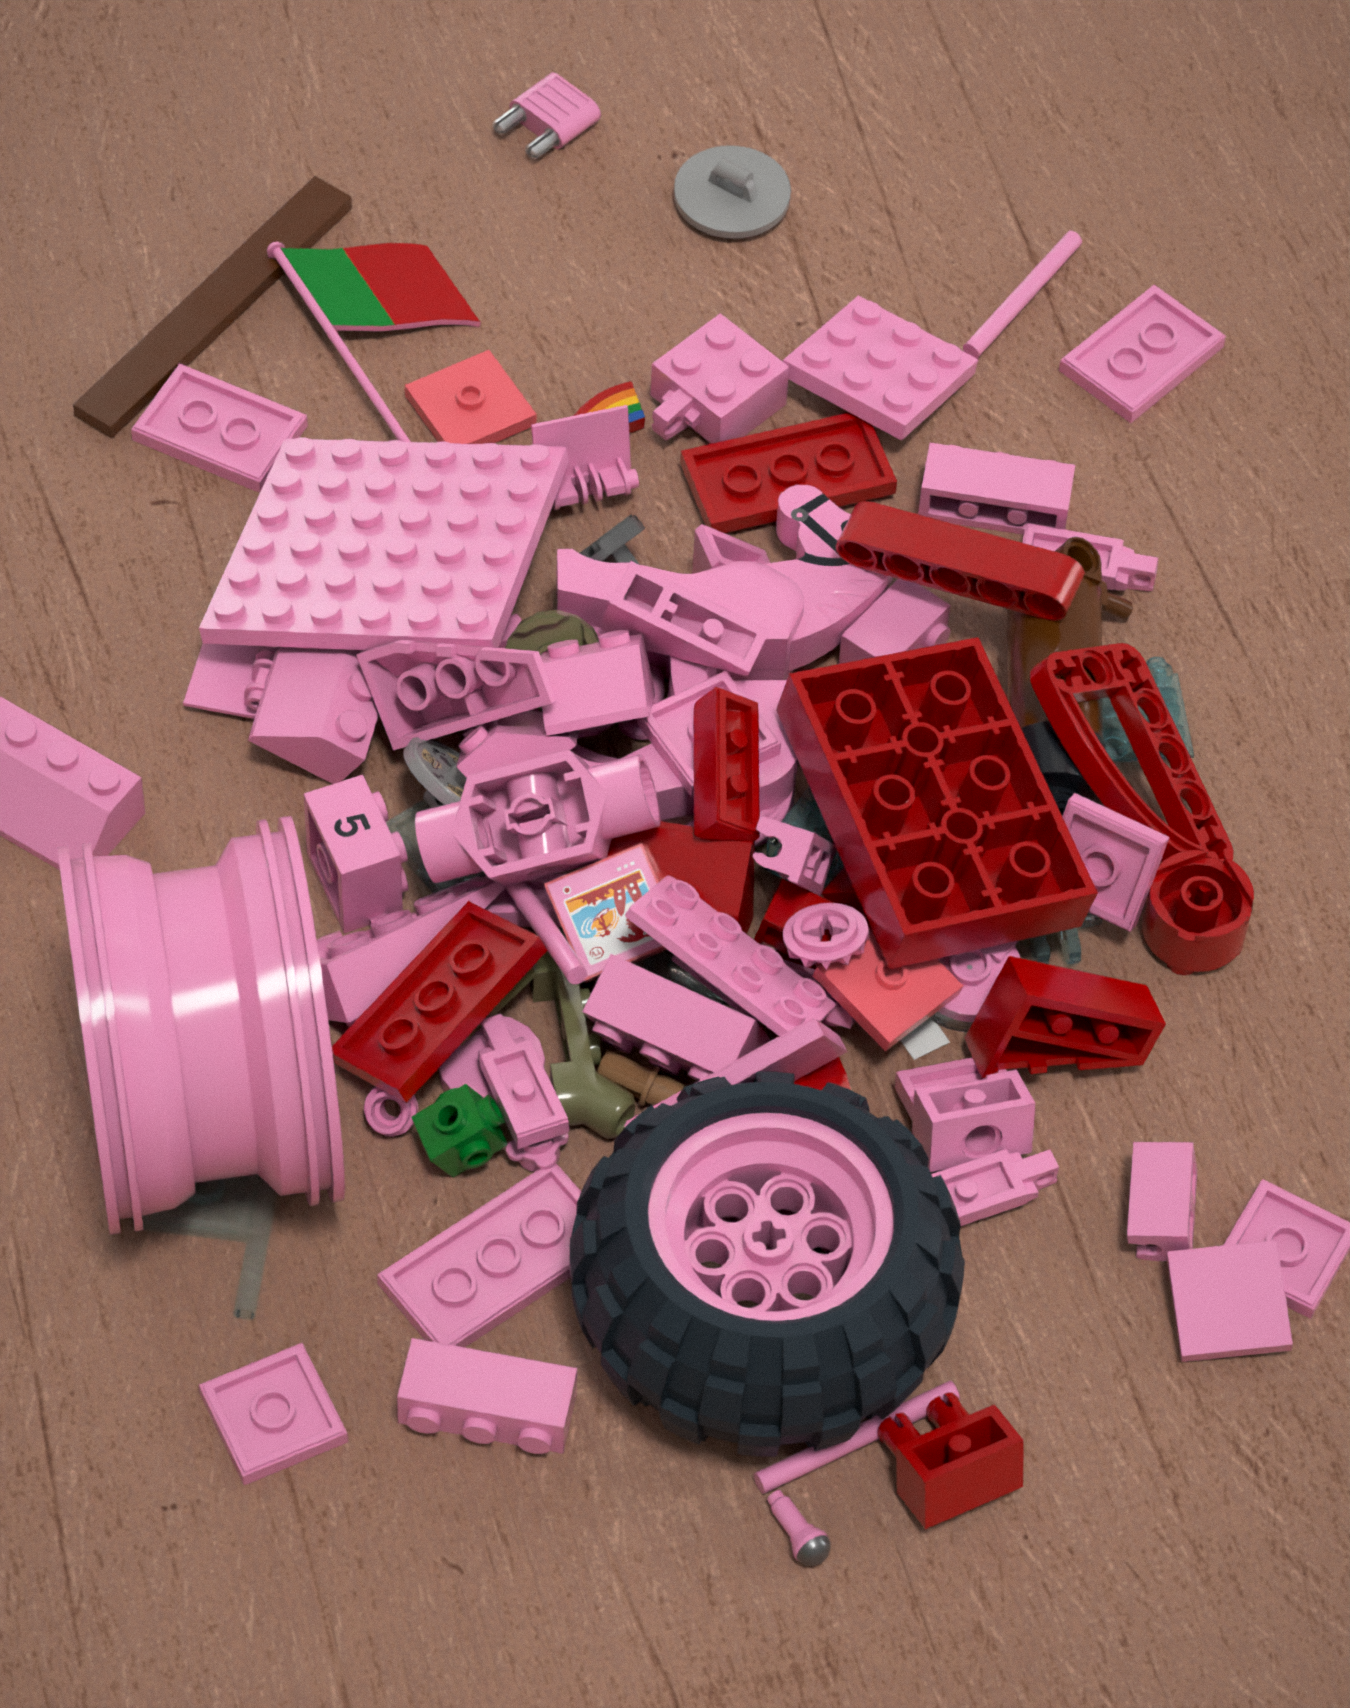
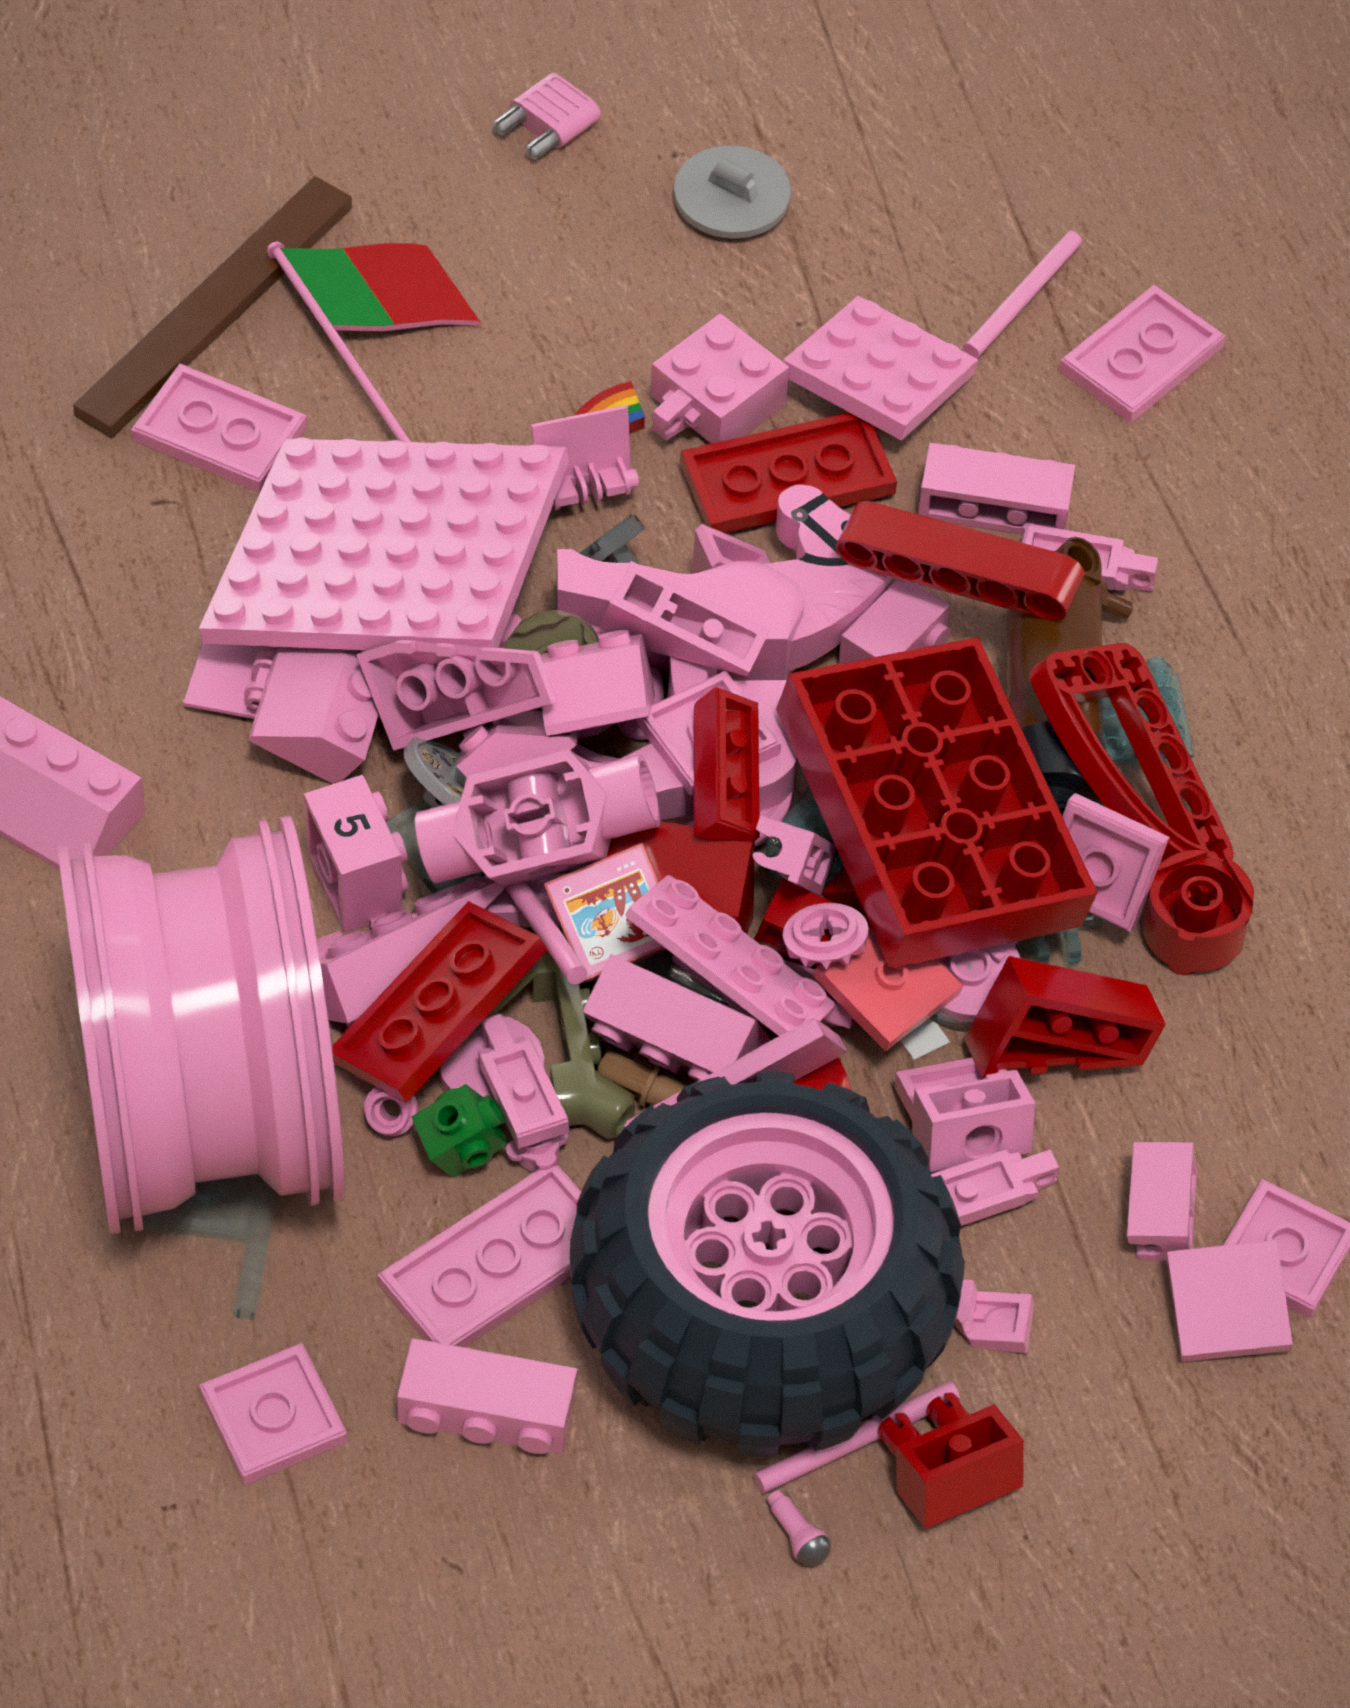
(471, 402): coral plate -> none
(995, 1319): none -> bright pink slope

